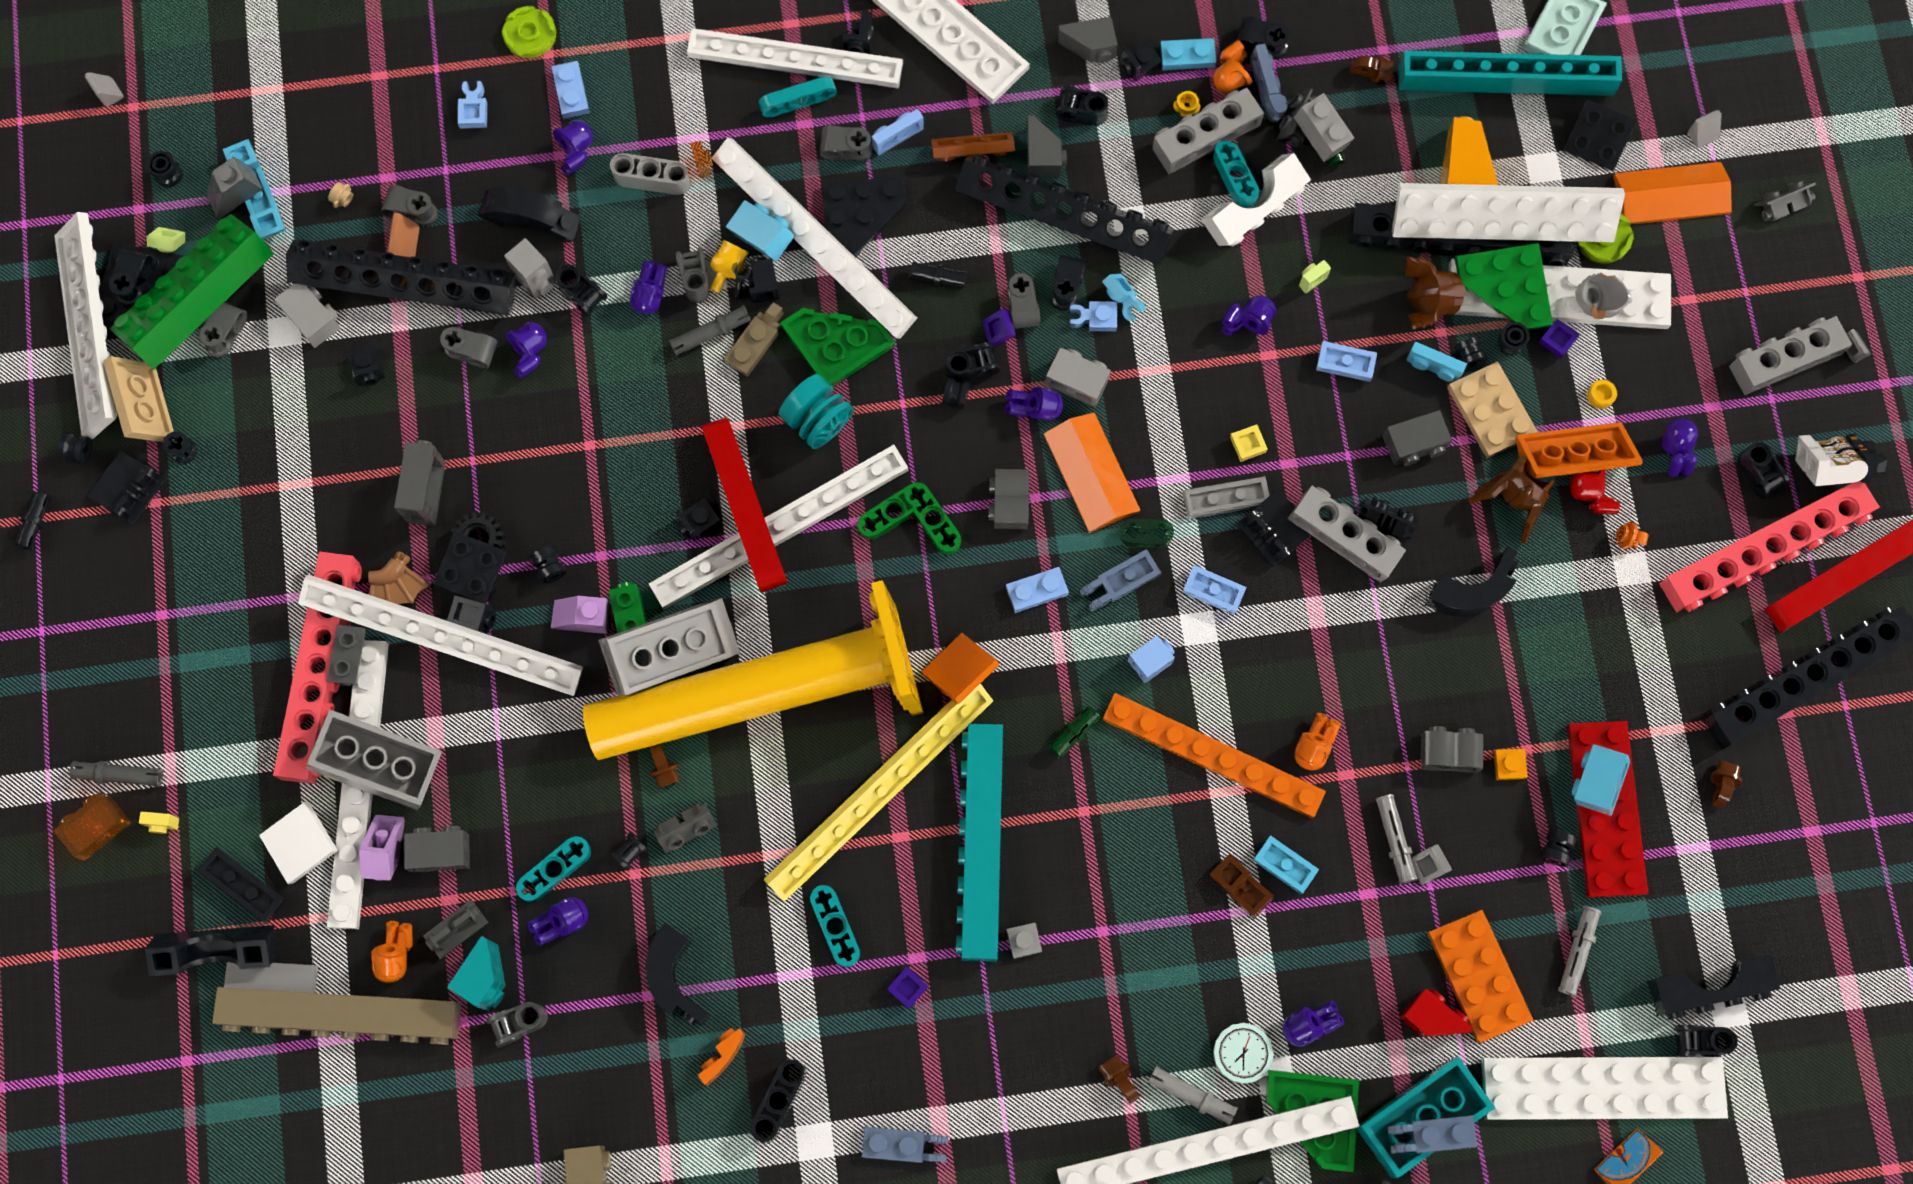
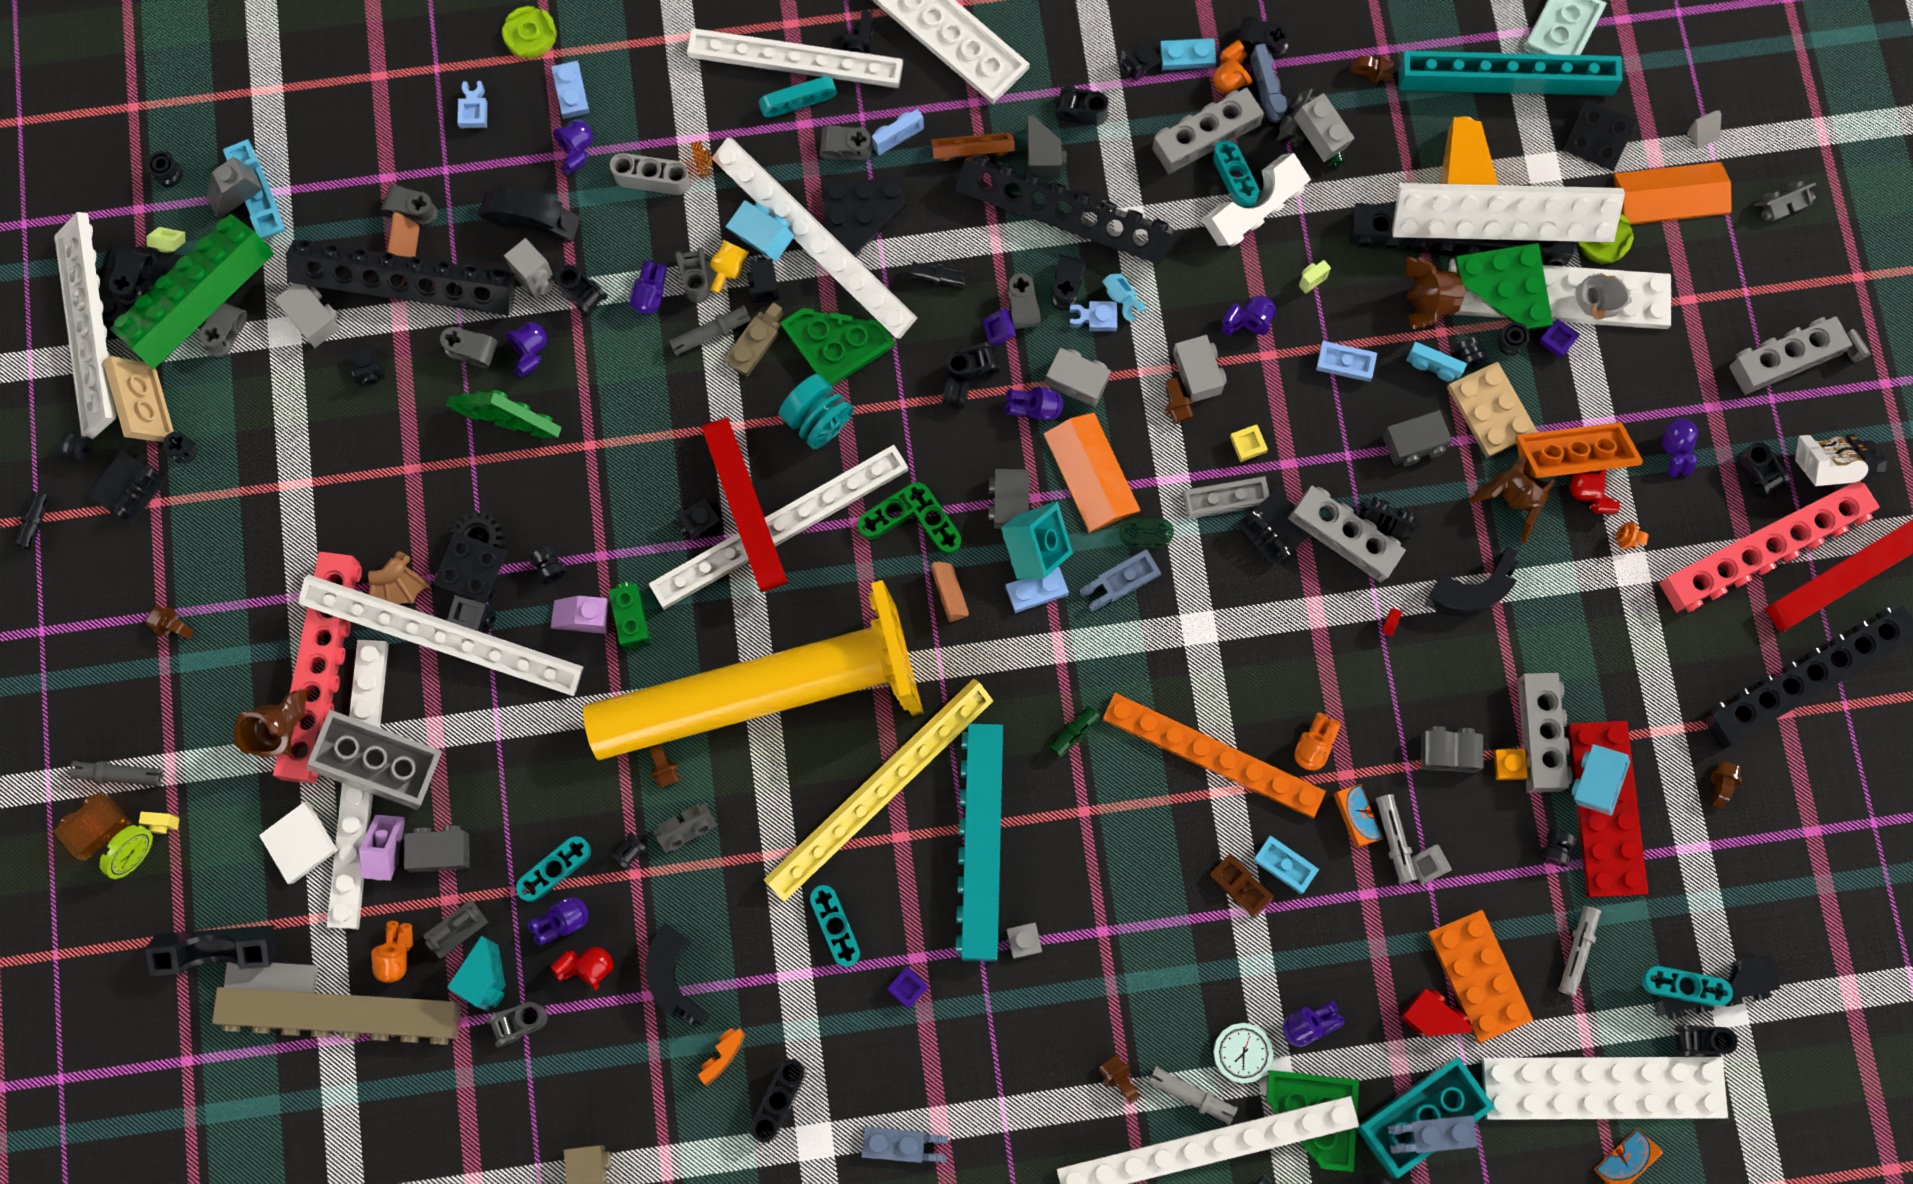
(104, 88): light grey slope -> none
(126, 851): none -> lime tile
(166, 621): none -> reddish brown piece
(242, 885): black plate -> none
(270, 727): none -> reddish brown helmet
(340, 195): tan plate -> none
(346, 655): dark grey hinge -> none
(420, 483): dark grey window -> none
(505, 412): none -> green plate
(589, 966): none -> red piece
(694, 640): light grey hinge -> none
(740, 278): black hand -> none
(949, 591): none -> nougat slope
(960, 668): orange tile -> none
(1037, 541): none -> teal slope
(1090, 39): dark grey slope -> none
(1152, 658): light blue brick -> none
(1178, 406): none -> reddish brown piece
(1190, 98): yellow plate -> none
(1199, 368): none -> light grey brick
(1214, 590): light blue plate -> none
(1358, 816): none -> slope
(1392, 622): none -> red tile
(1555, 719): none -> light grey brick
(1601, 394): yellow tile -> none
(1709, 982): none -> teal beam

